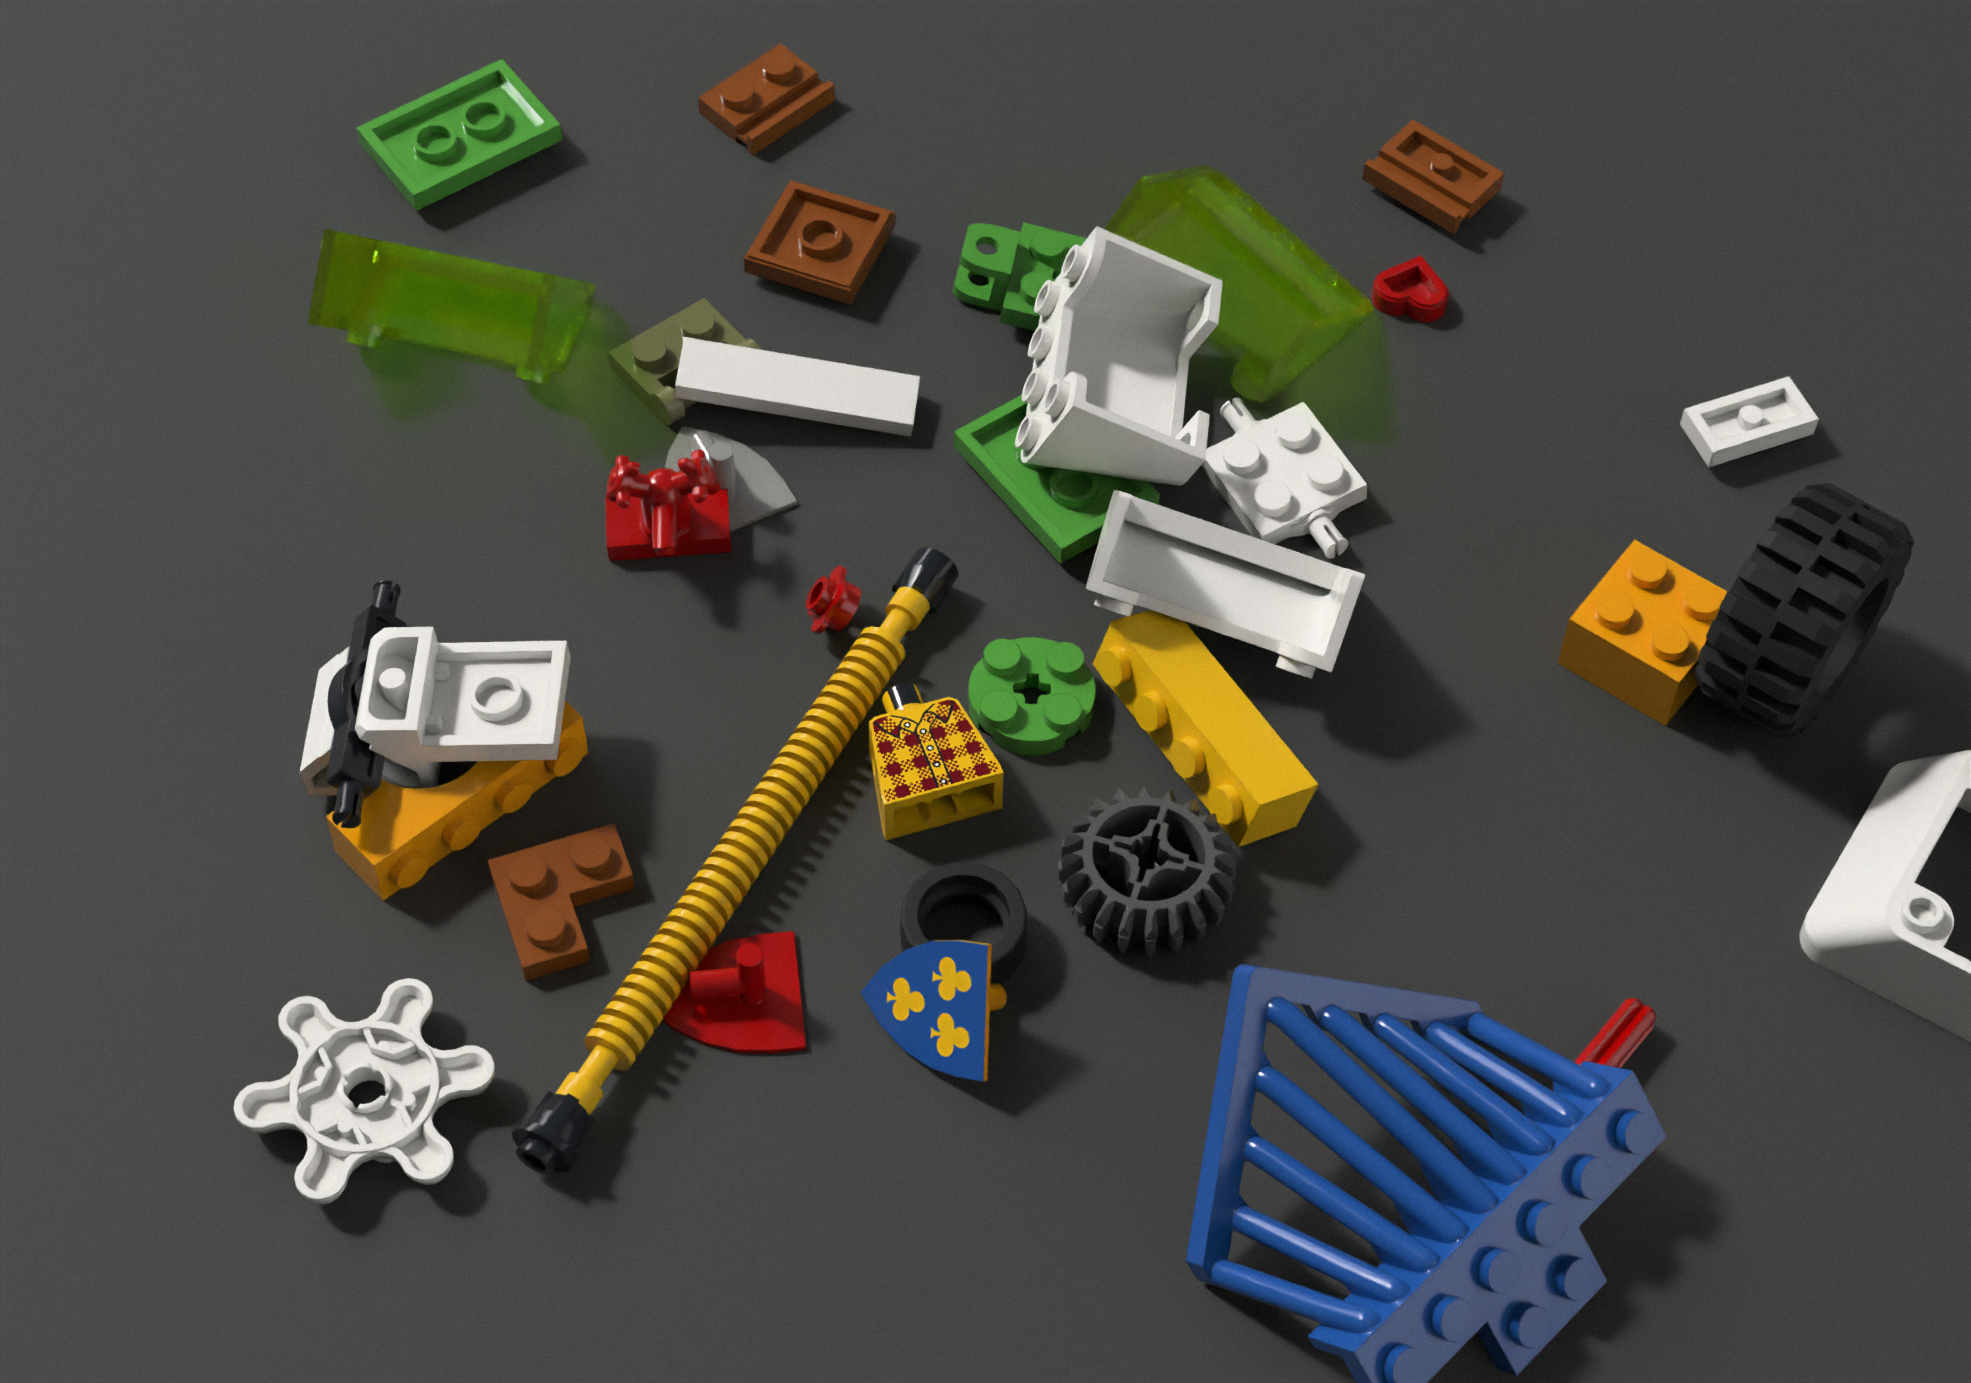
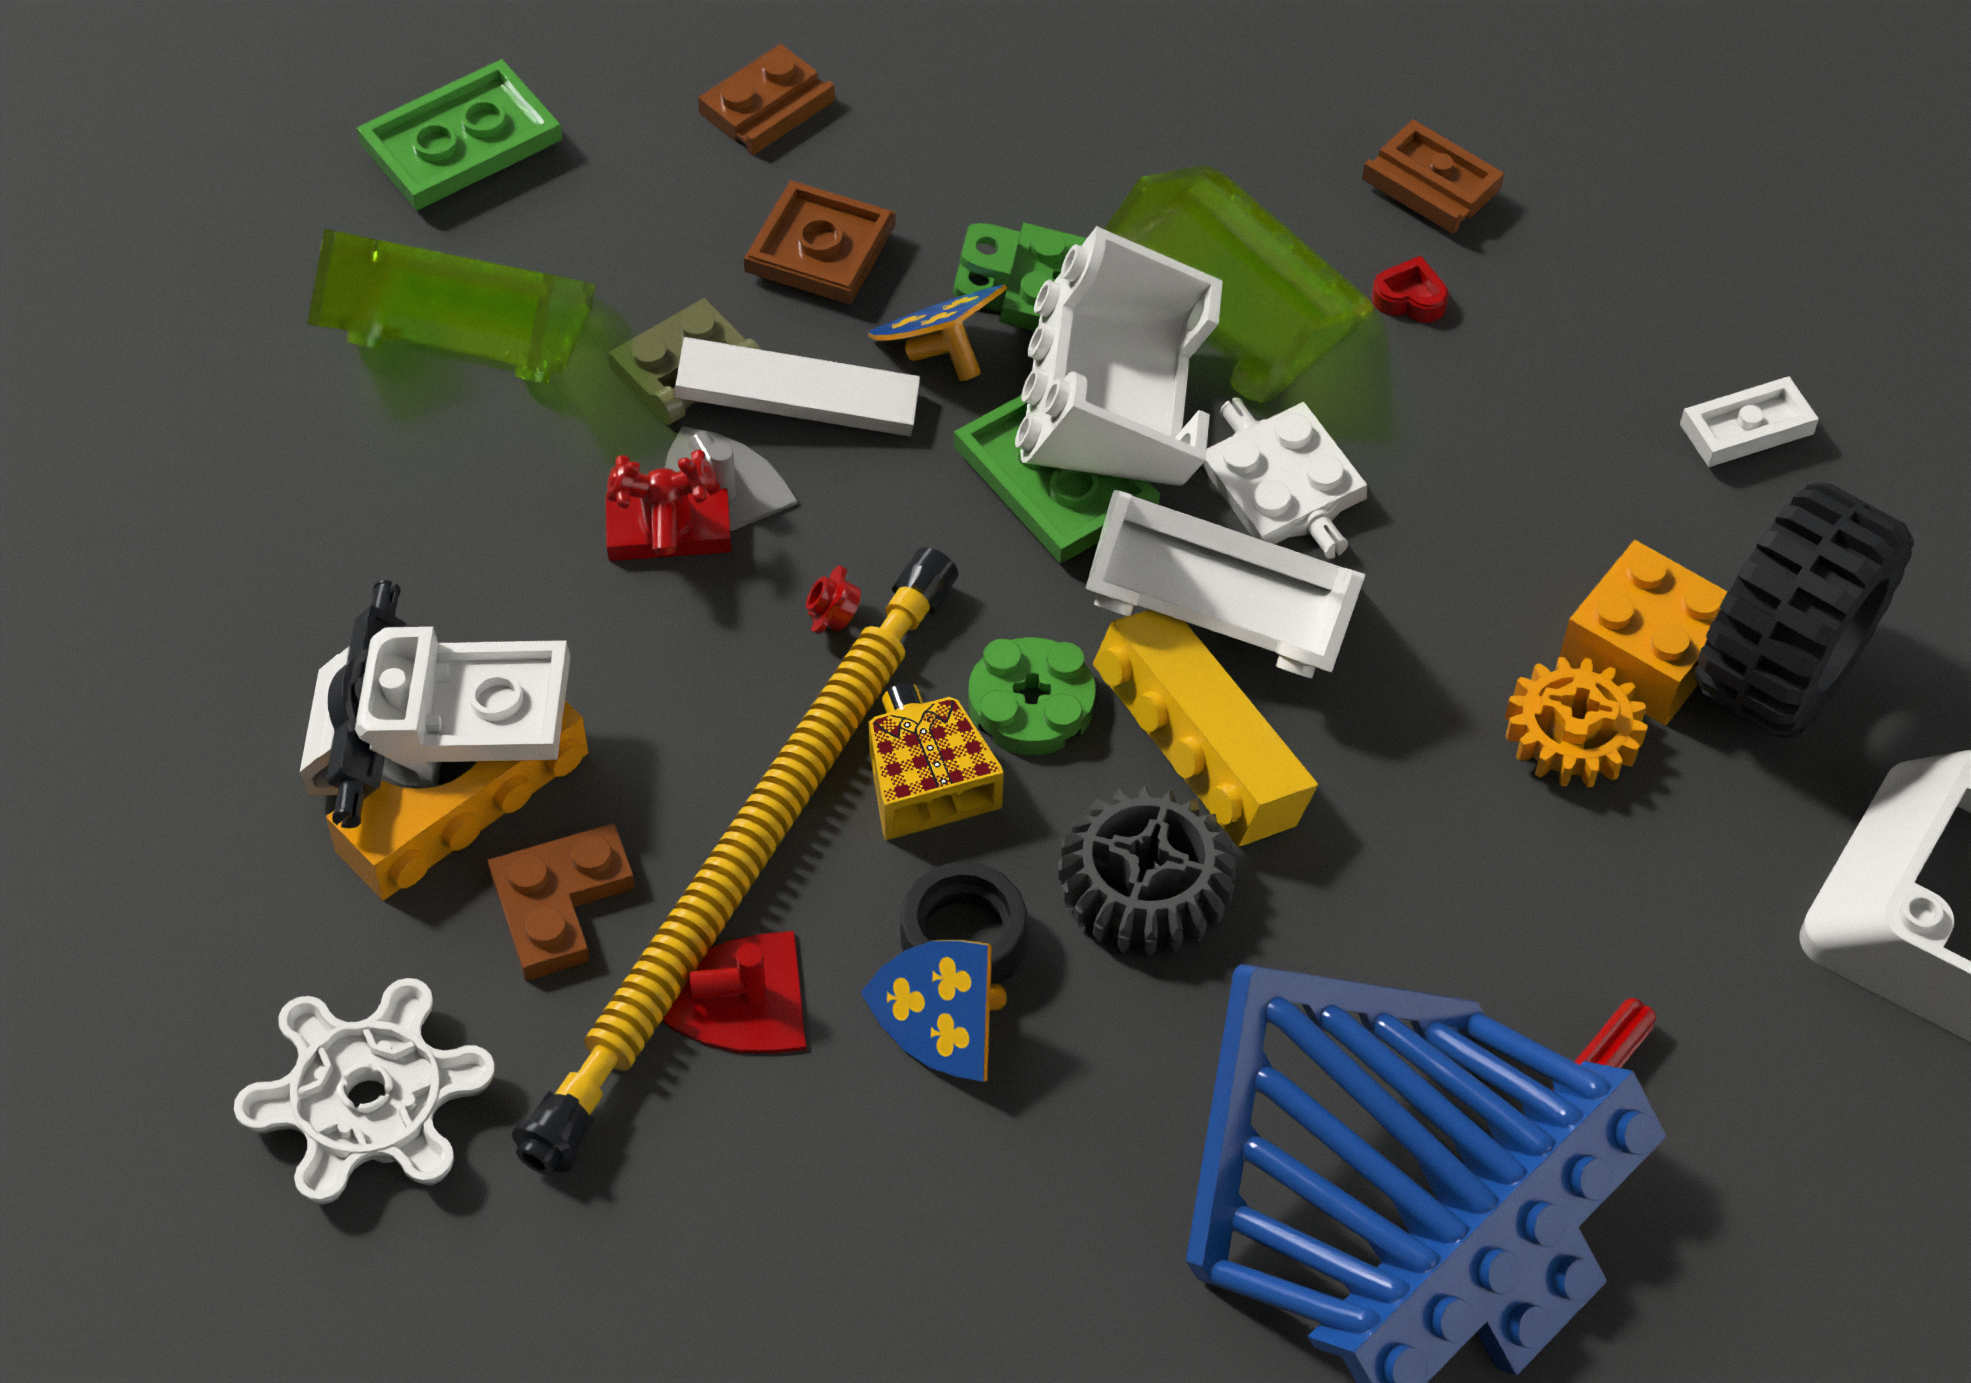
(950, 338): none -> light orange shield
(1575, 722): none -> light orange gear

